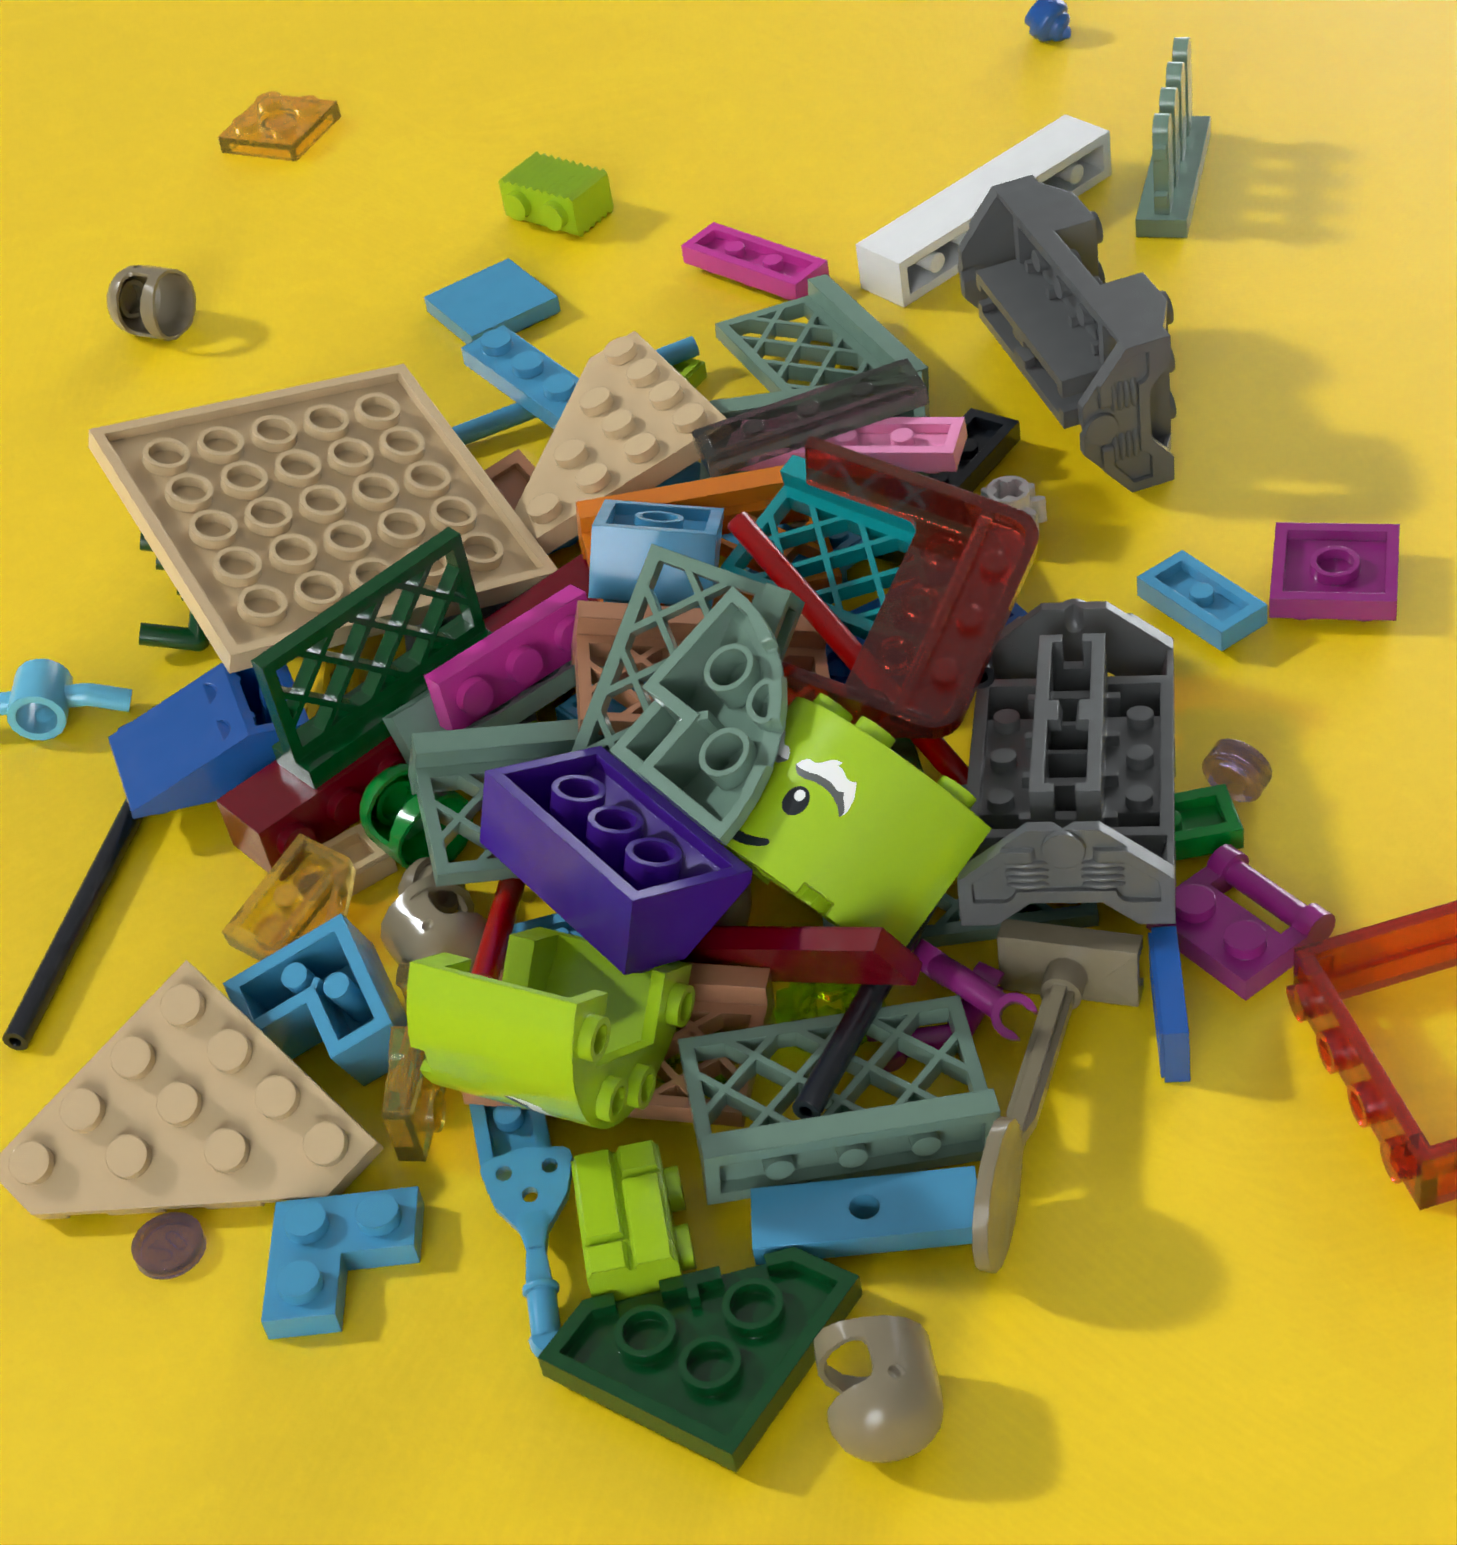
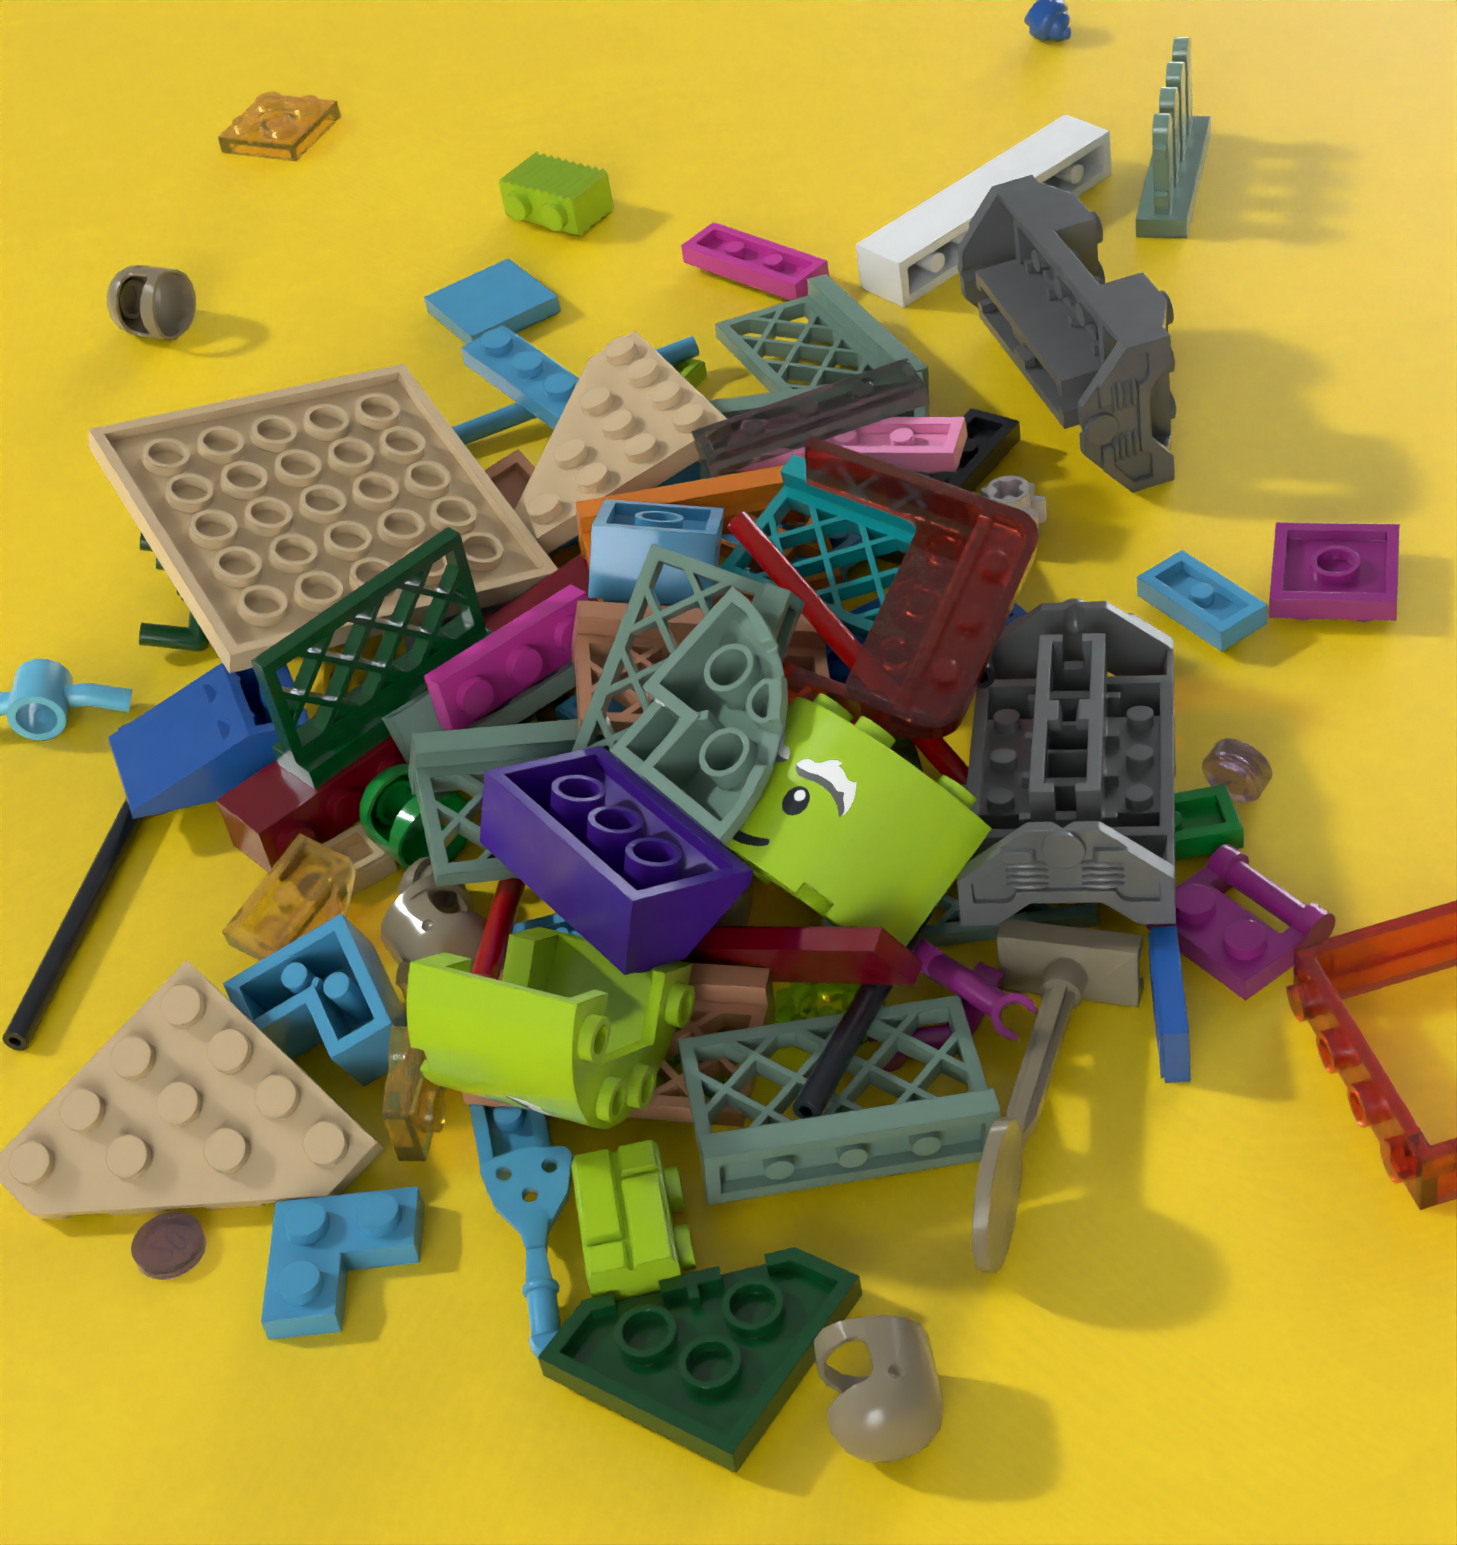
(865, 1214): dark azure tile -> none

